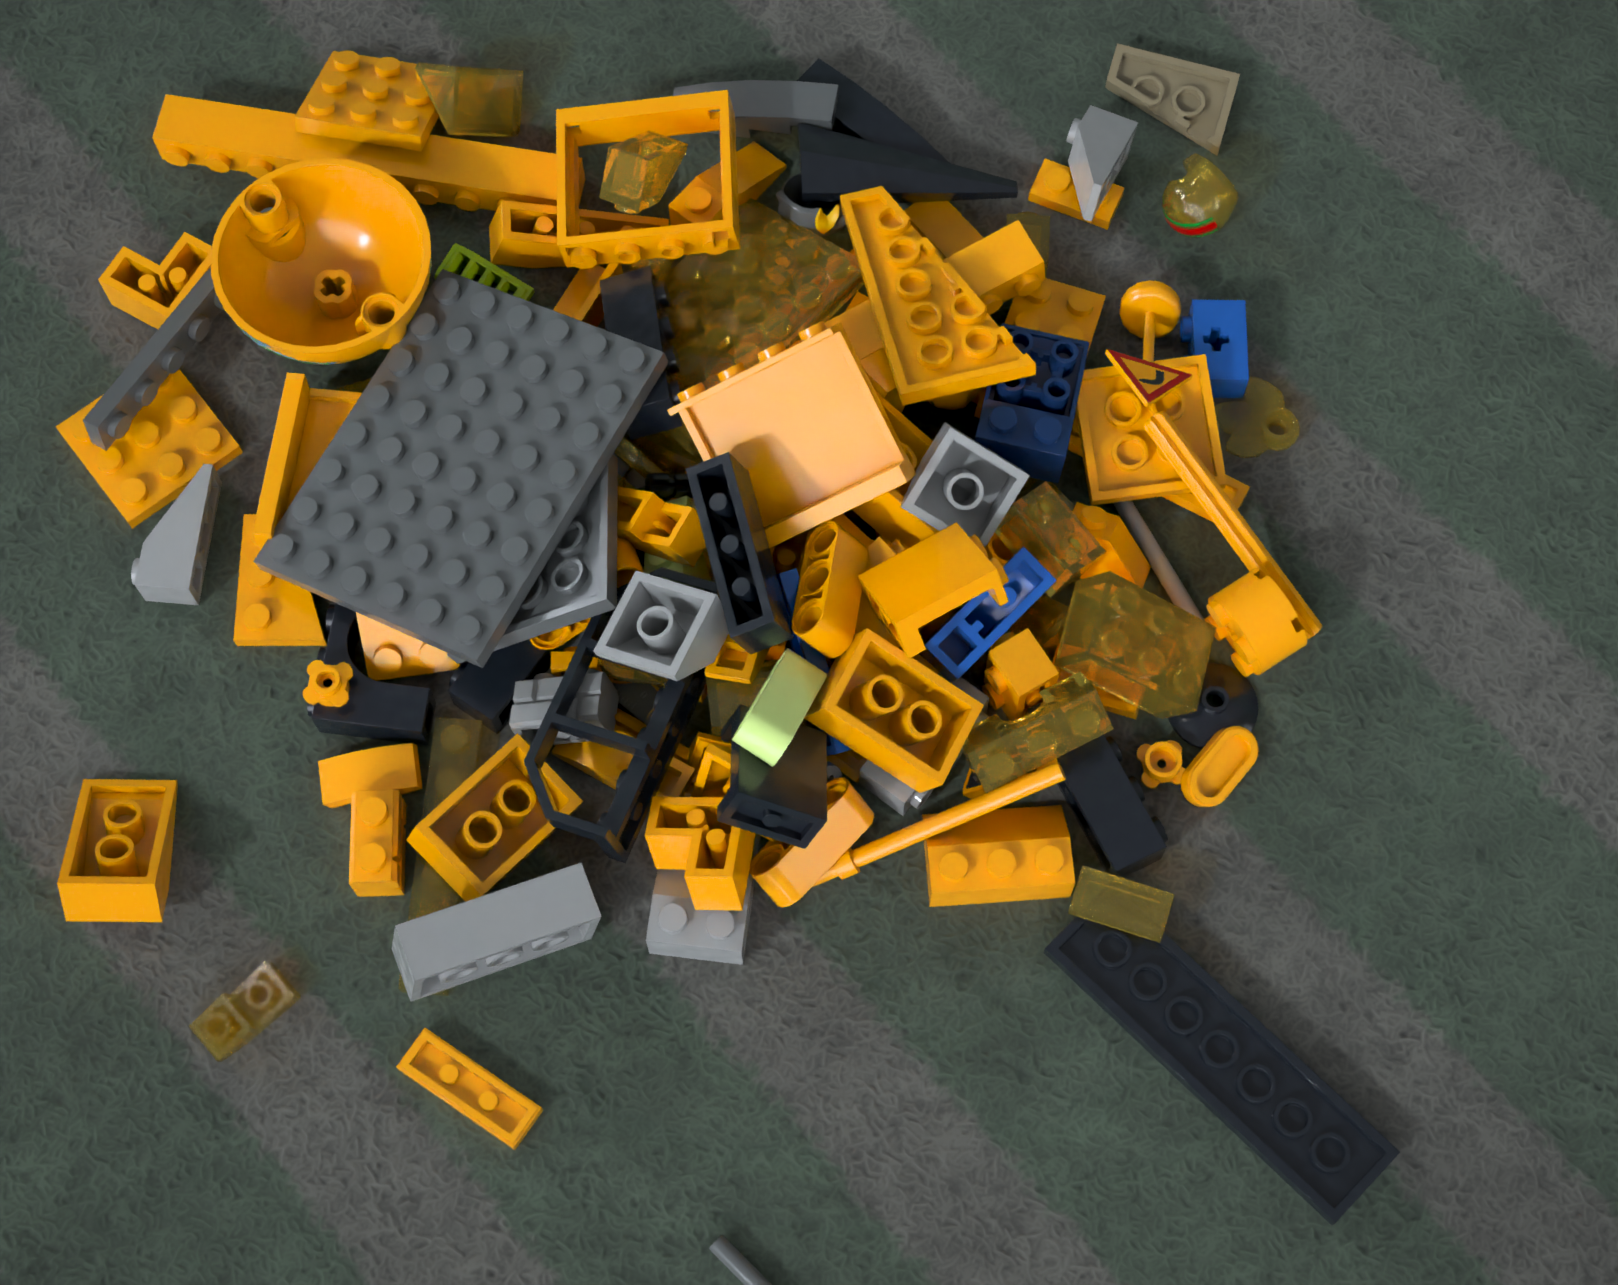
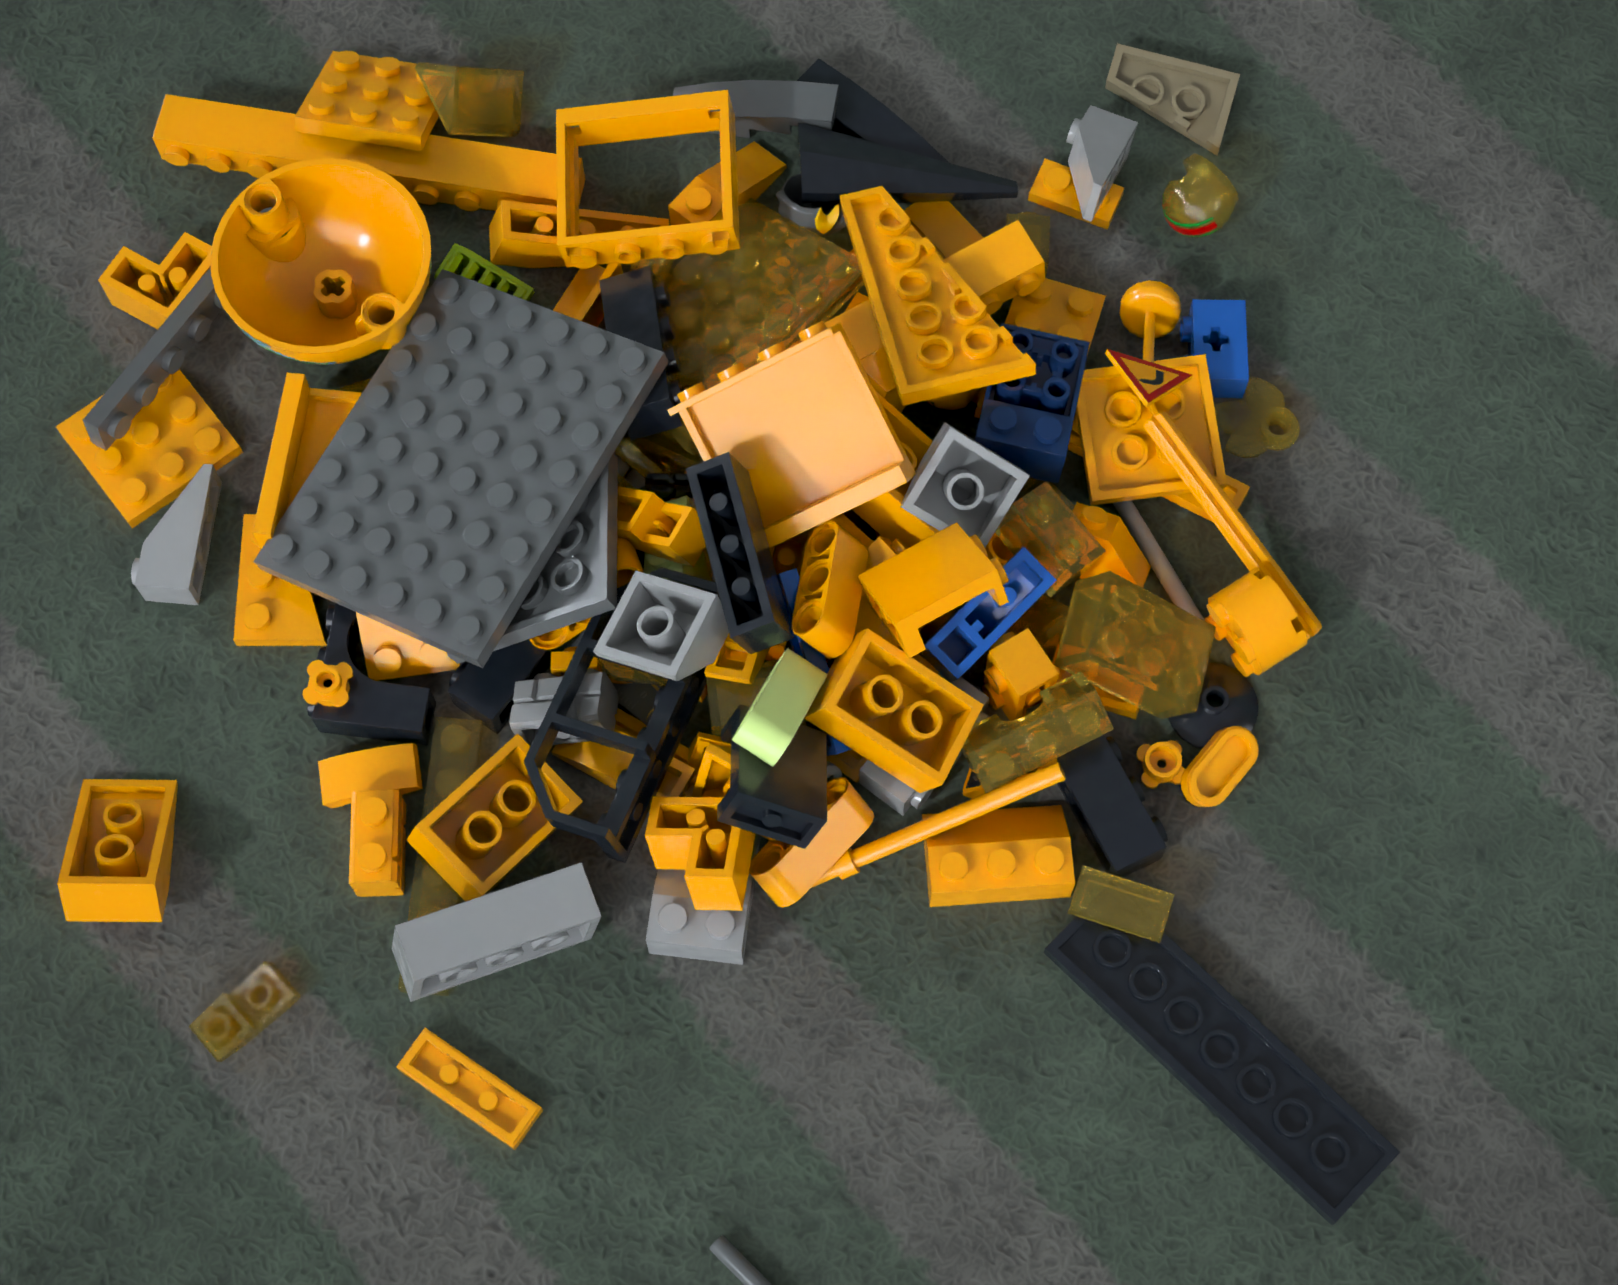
(640, 170): clear yellow slope -> none

